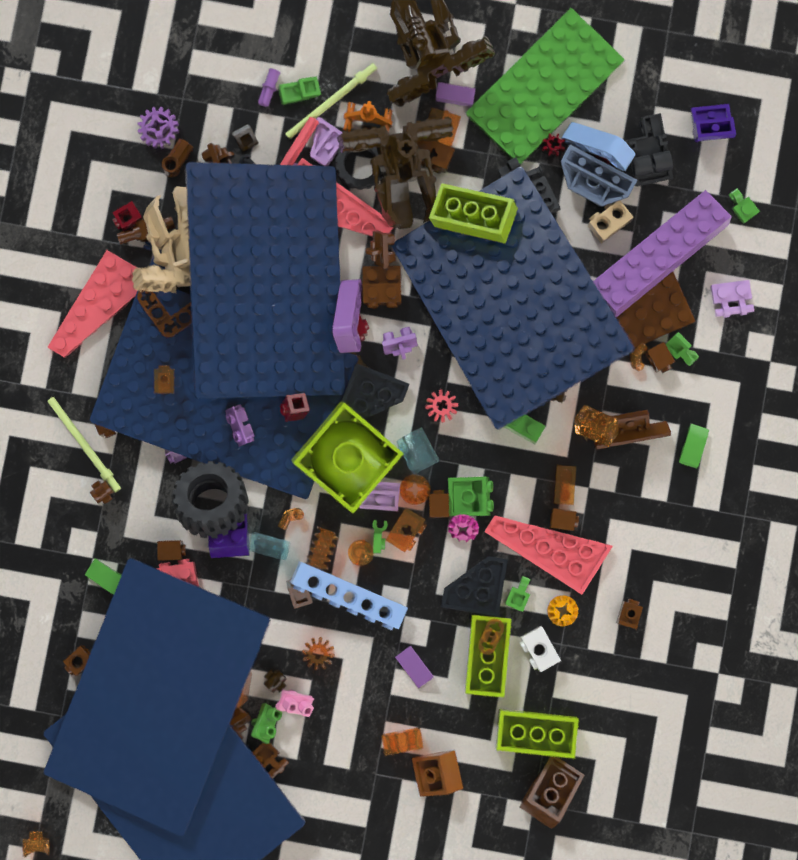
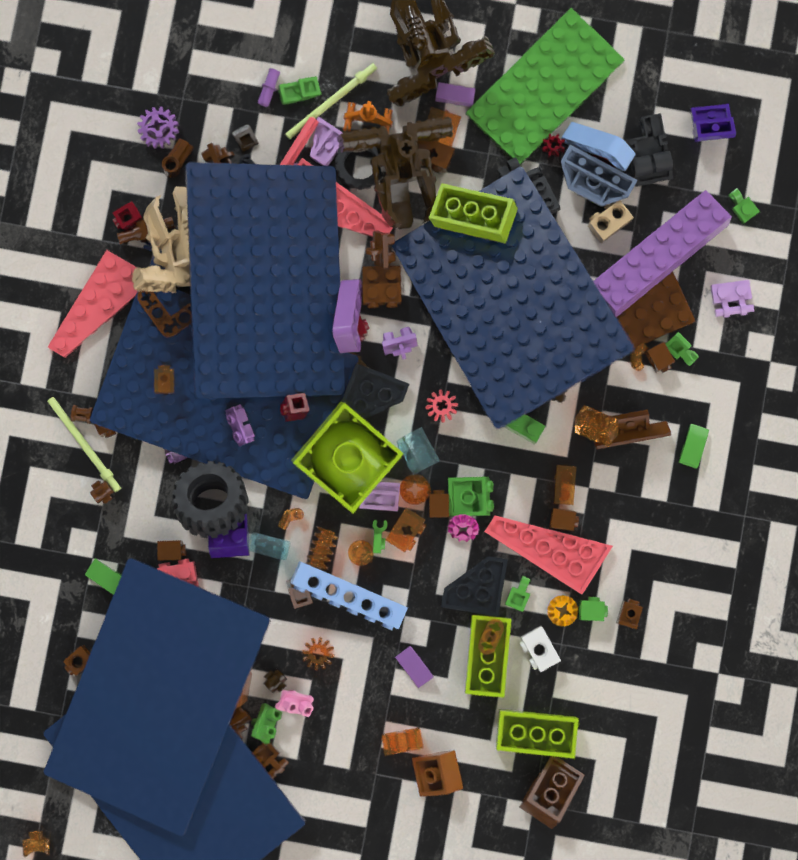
(77, 411): none -> reddish brown bush
(592, 609): none -> bright green brick

